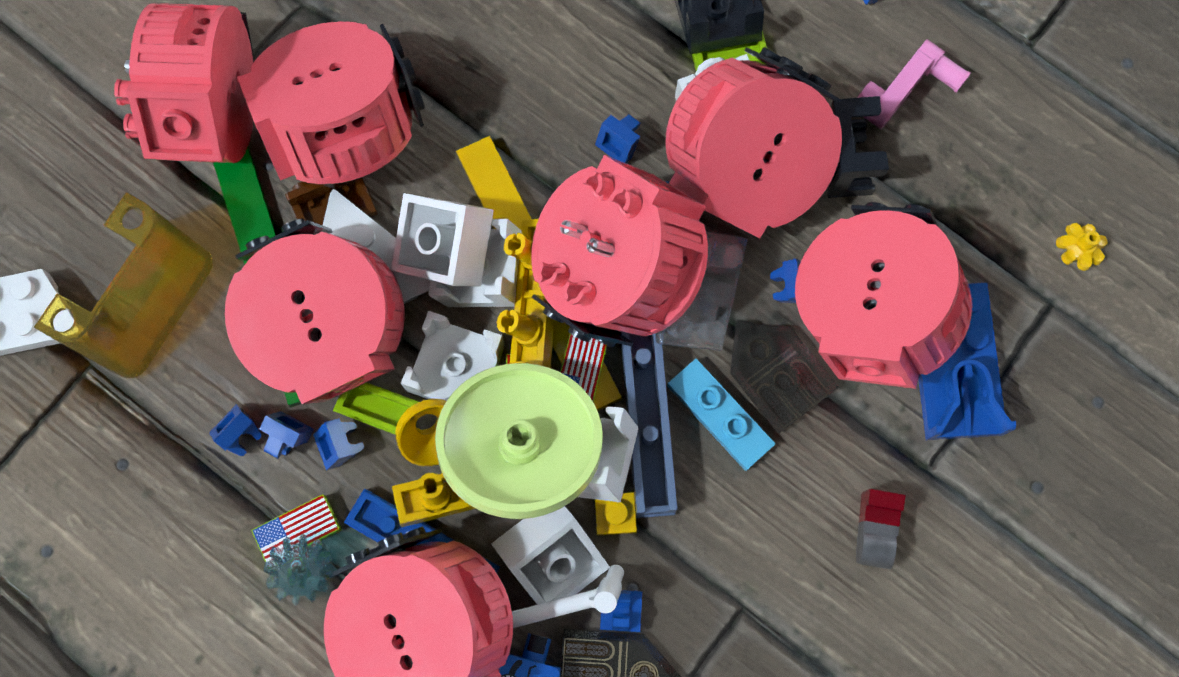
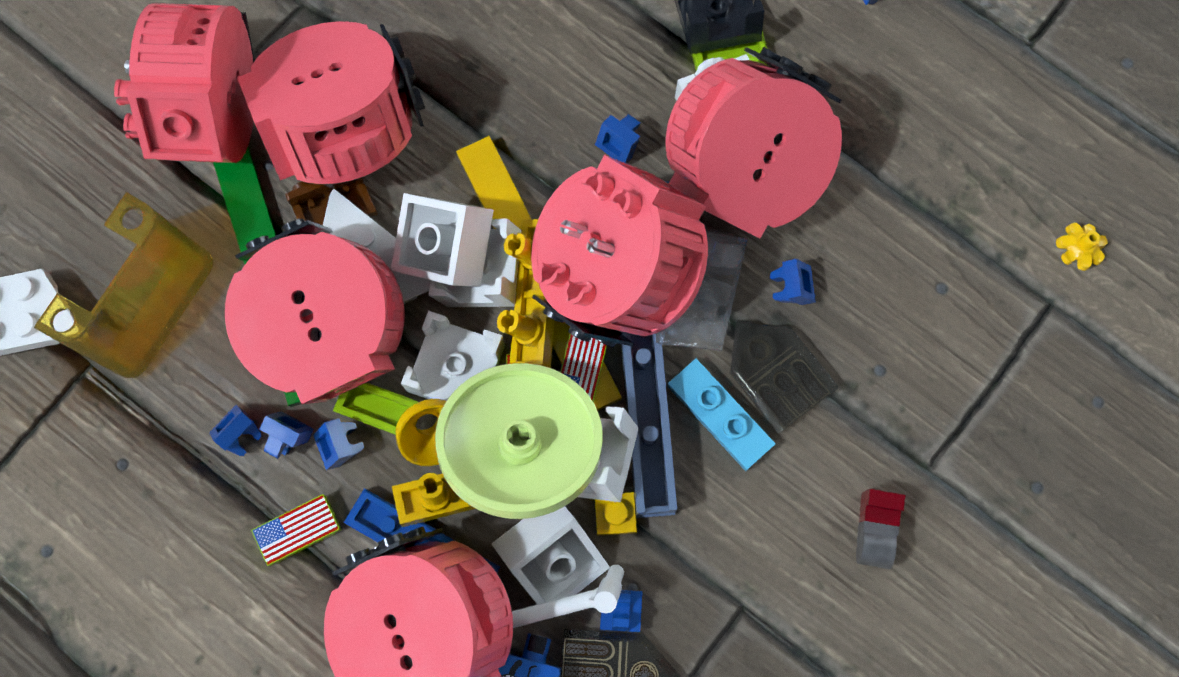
(297, 584): clear light blue gear -> none
(854, 168): black panel -> none
(884, 295): coral piece -> none
(926, 61): bright pink beam -> none
(966, 391): blue plate -> none

